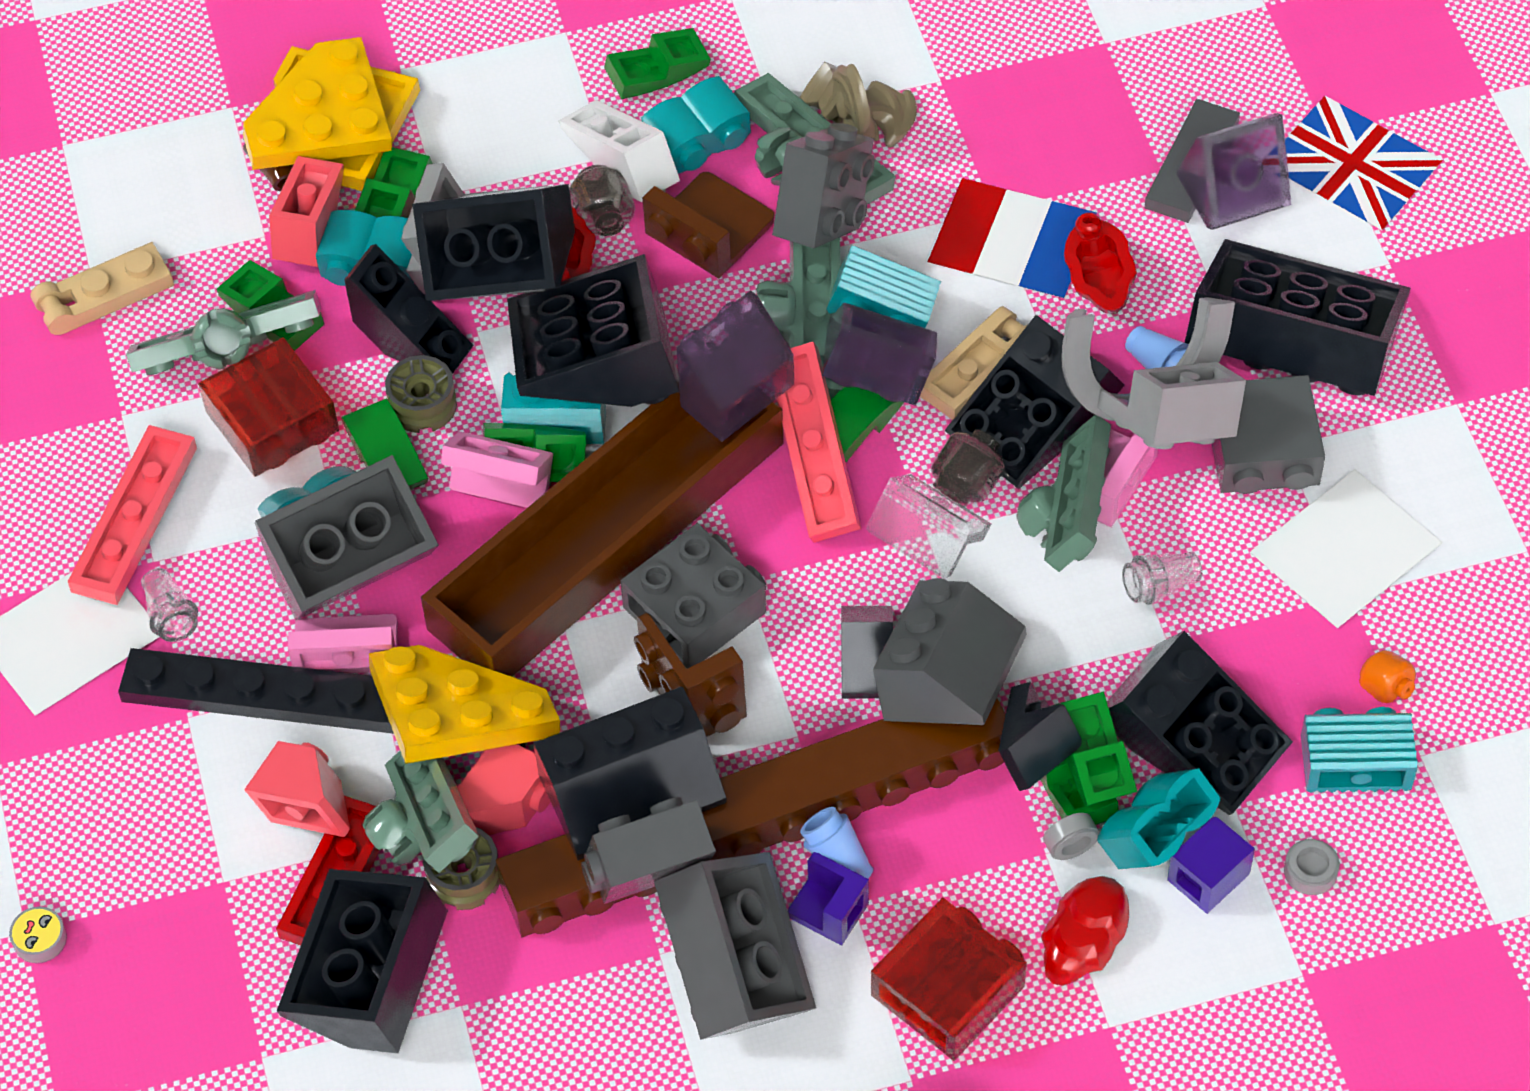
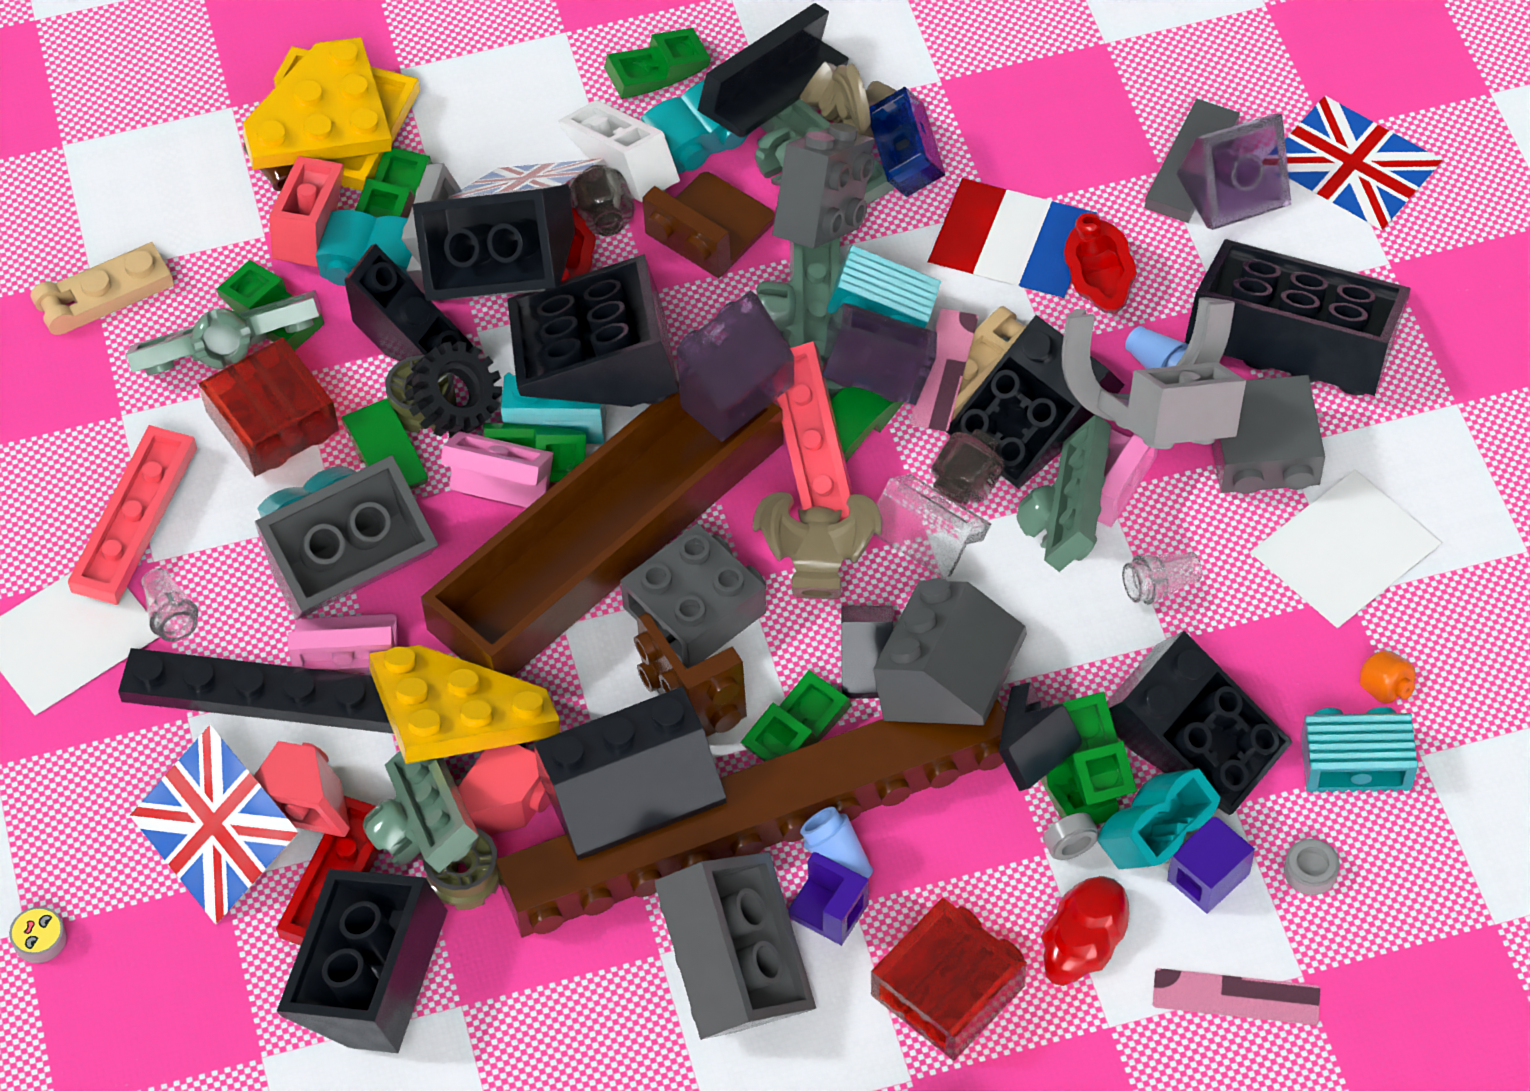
(213, 824): none -> sticker
(474, 375): none -> black tyre
(526, 177): none -> sticker
(634, 854): dark grey brick -> none
(768, 73): none -> black panel
(799, 720): none -> green slope
(818, 541): none -> dark tan animal
(905, 142): none -> clear blue piece
(941, 389): none -> clear pink sticker
(1236, 996): none -> clear pink sticker

